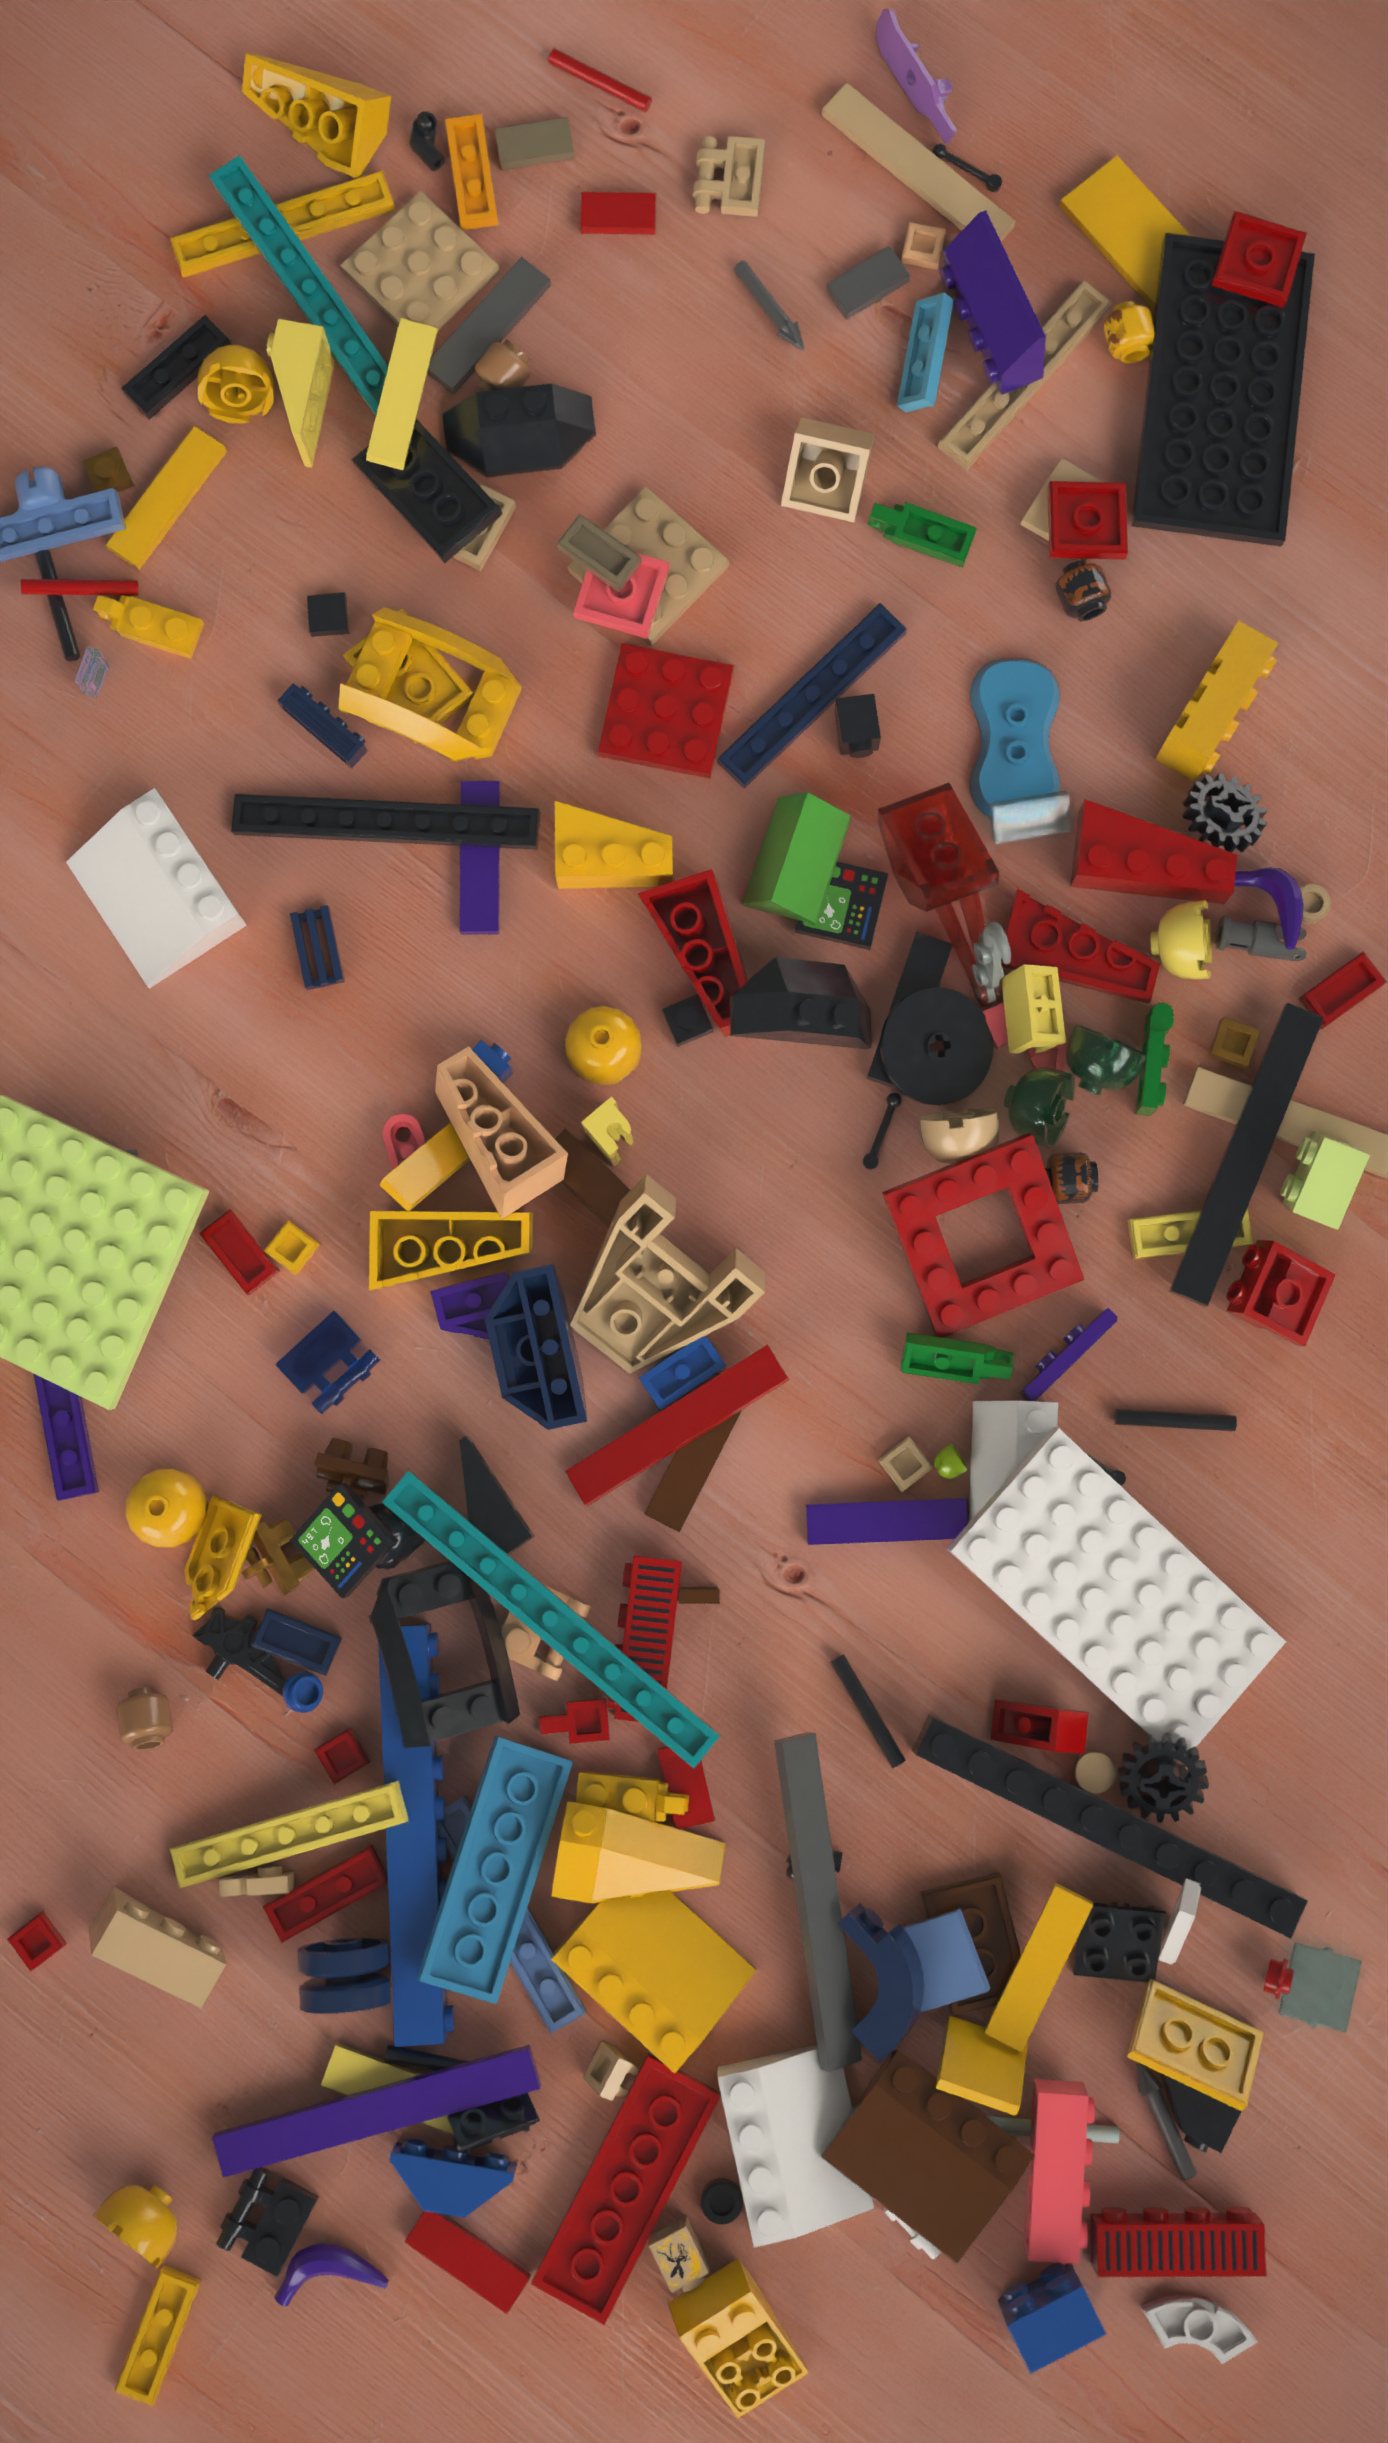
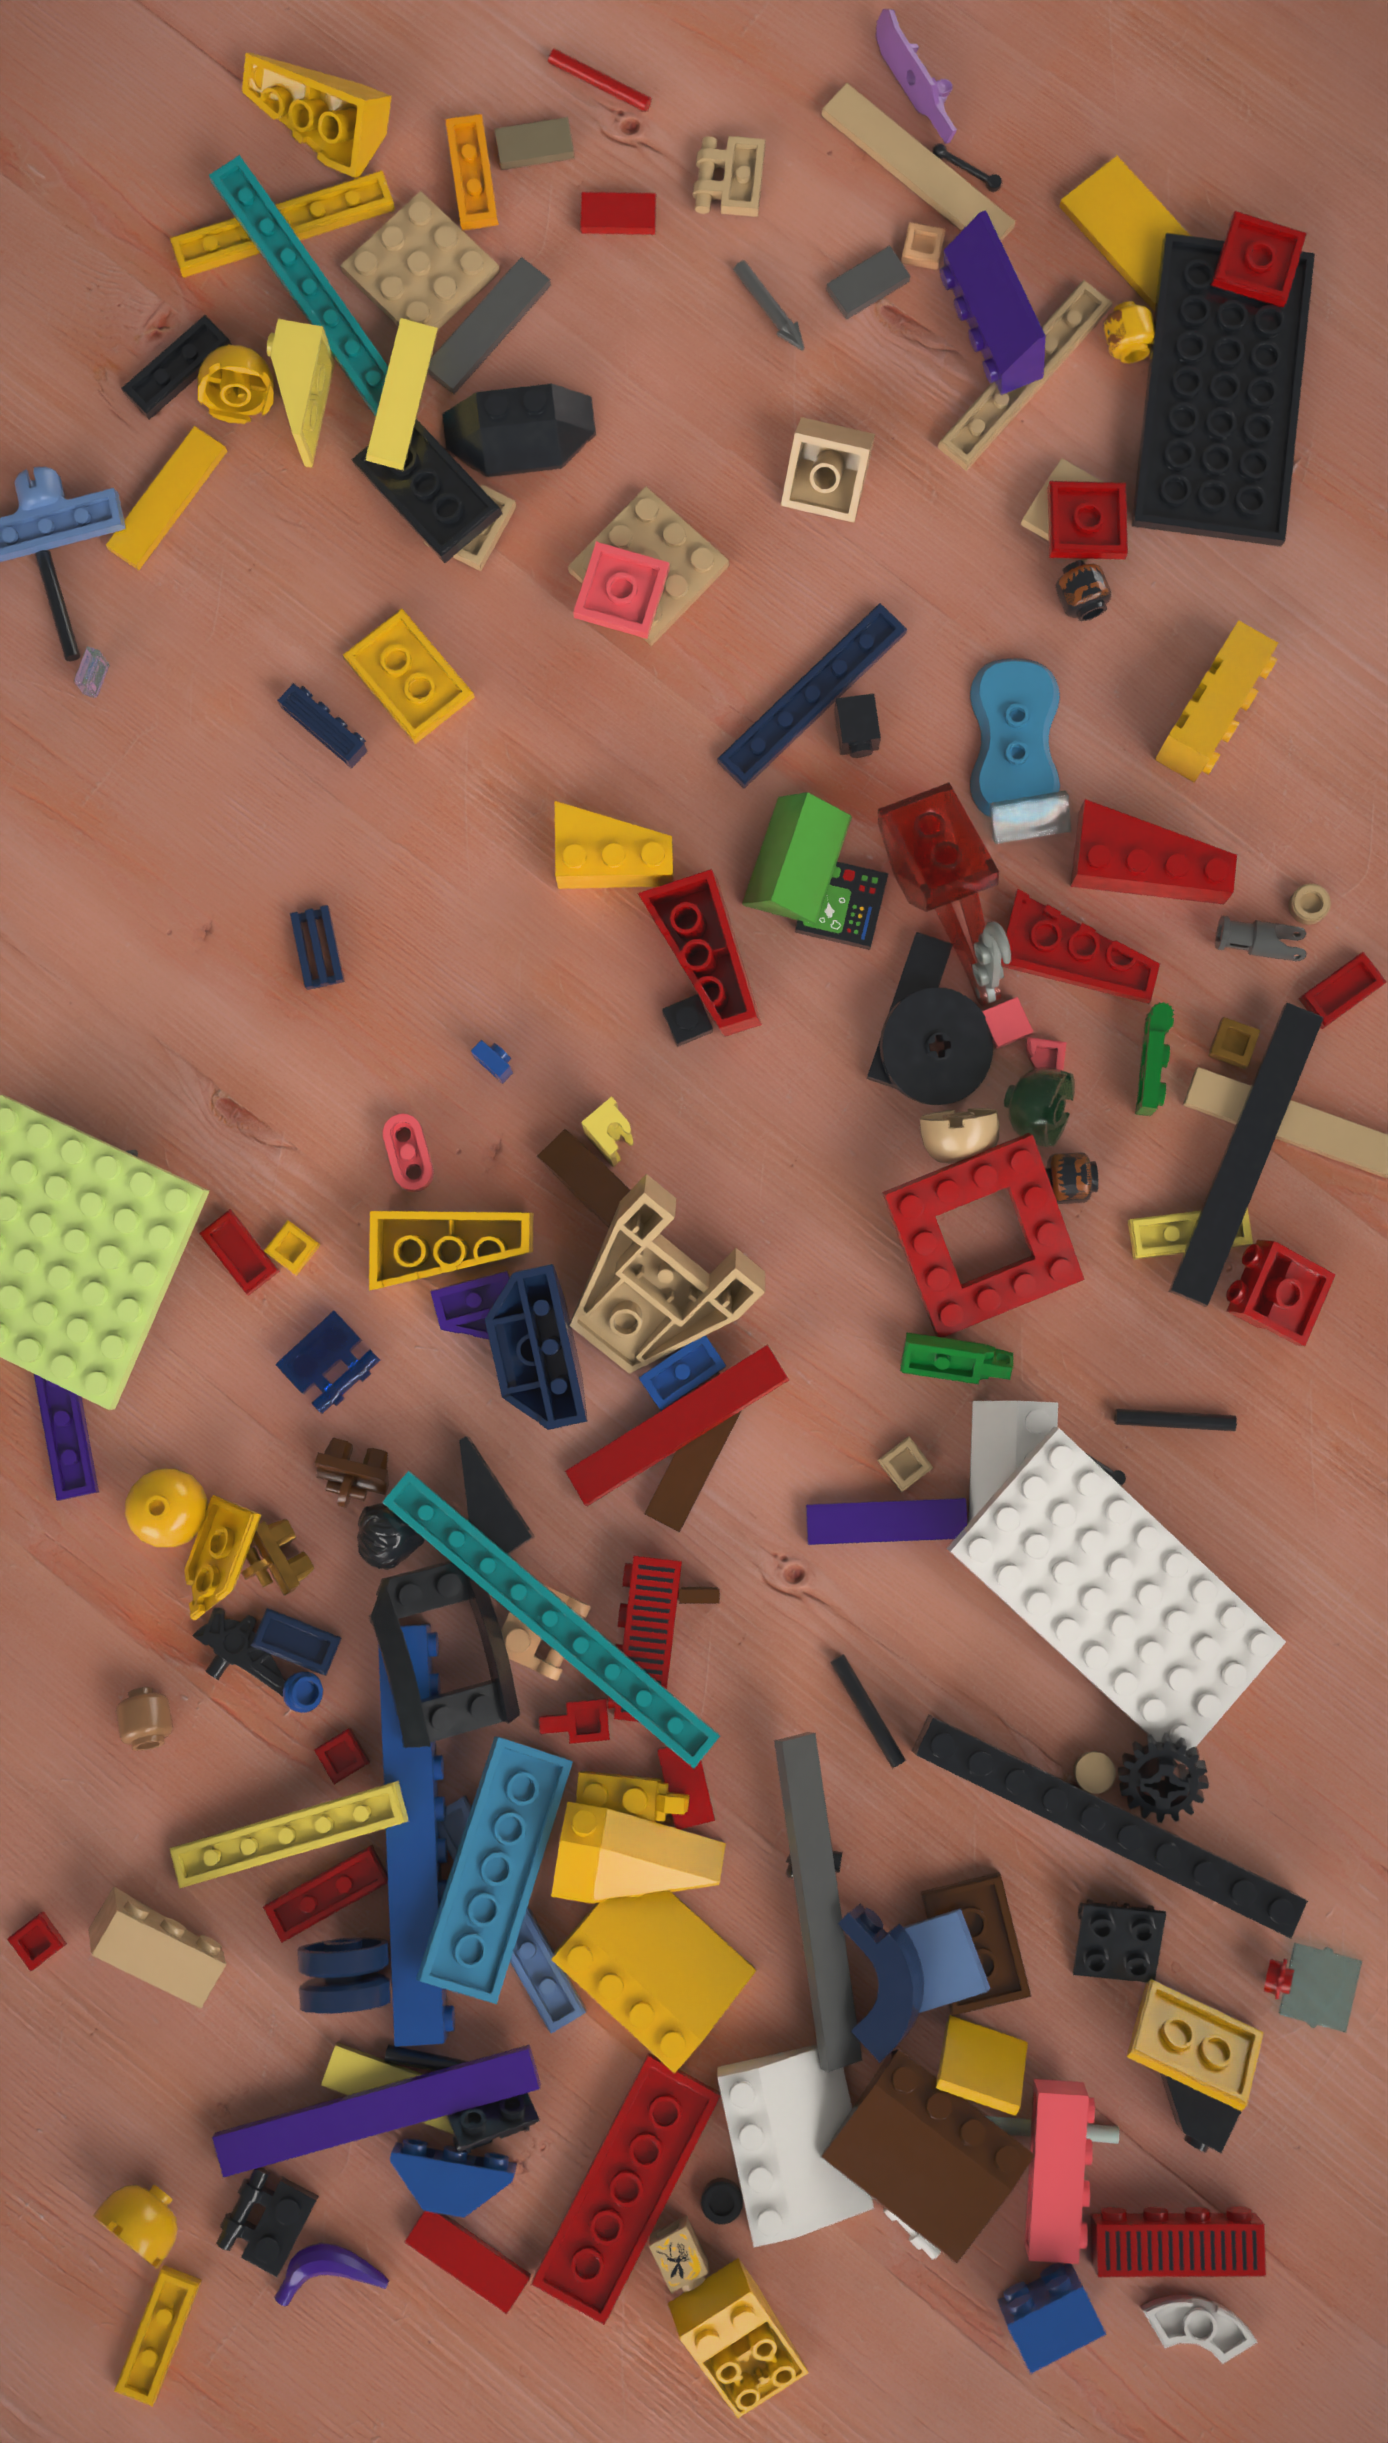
(79, 587): red bar -> none
(108, 471): pearl gold plate -> none
(151, 624): yellow hinge -> none
(154, 889): white slope -> none
(267, 1881): tan plate -> none
(328, 614): black tile -> none
(343, 1540): black tile -> none
(380, 663): yellow wedge -> none
(386, 821): black tile -> none
(423, 138): black arm -> none
(426, 1168): yellow tile -> none
(479, 869): dark purple tile -> none
(499, 1134): light nougat wedge -> none
(502, 367): medium nougat head -> none
(599, 553): dark tan tile -> none
(603, 1045): yellow cylinder -> none
(608, 2072): tan tile -> none
(665, 711): red plate -> none
(802, 1005): black wedge -> none
(871, 1160): black hinge -> none
(924, 531): green hinge -> none
(925, 352): medium azure plate -> none
(949, 1462): lime hinge -> none
(1033, 1008): light yellow hinge -> none
(1038, 1967): yellow tile -> none
(1039, 1726): red slope -> none
(1078, 1342): dark purple plate -> none
(1102, 1061): clear green cylinder -> none
(1150, 2088): dark grey piece -> none
(1180, 1921): white tile -> none
(1184, 941): light yellow cylinder -> none
(1224, 813): black gear -> none
(1285, 894): dark purple piece -> none
(1324, 1179): yellowish green brick -> none

